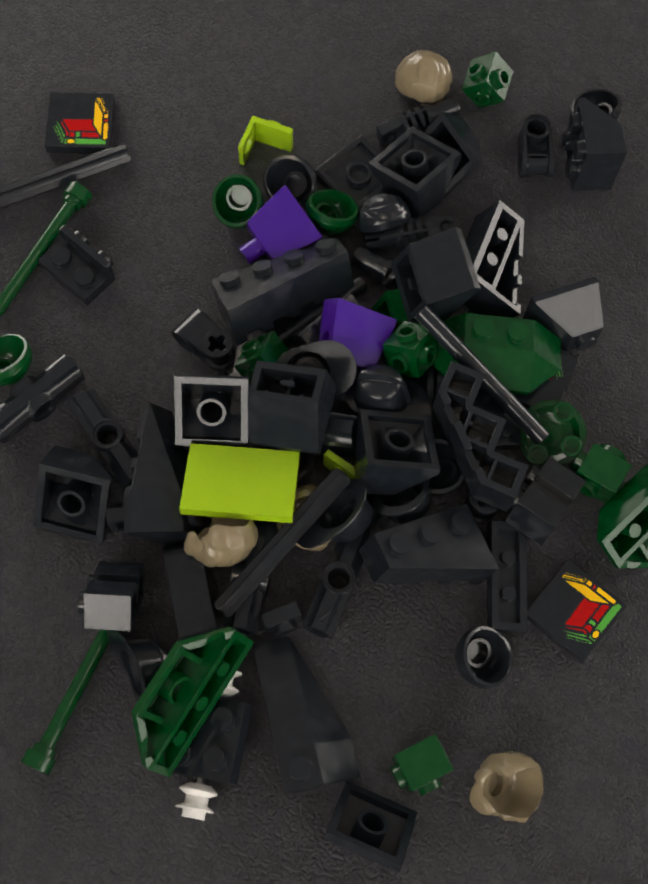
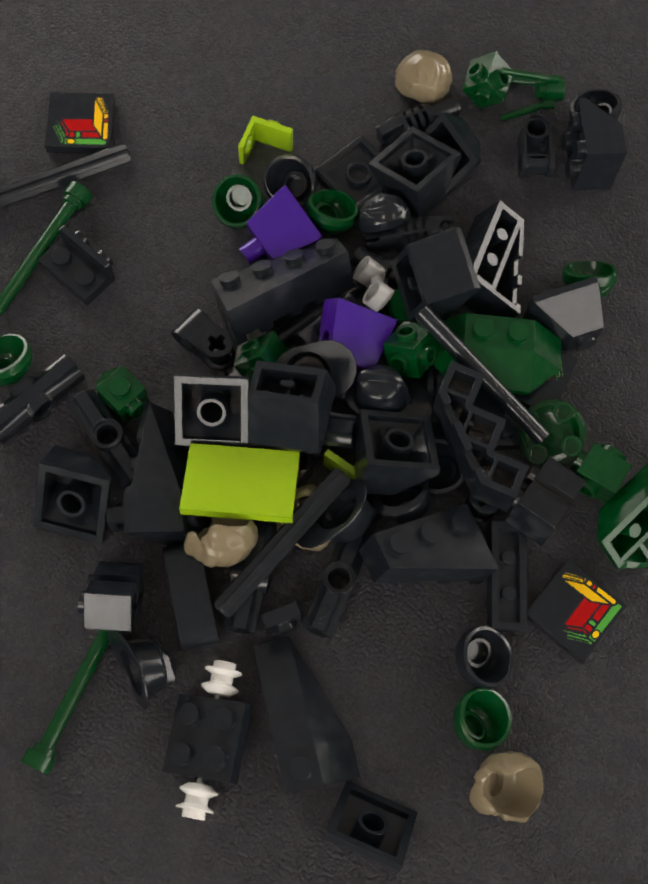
(122, 394): none -> dark green brick
(184, 695): dark green wedge -> none
(372, 276): none -> light grey bar
(421, 766): dark green brick -> none
(482, 719): none -> dark green piece
(547, 88): none -> dark green plant
(581, 270): none -> dark green piece

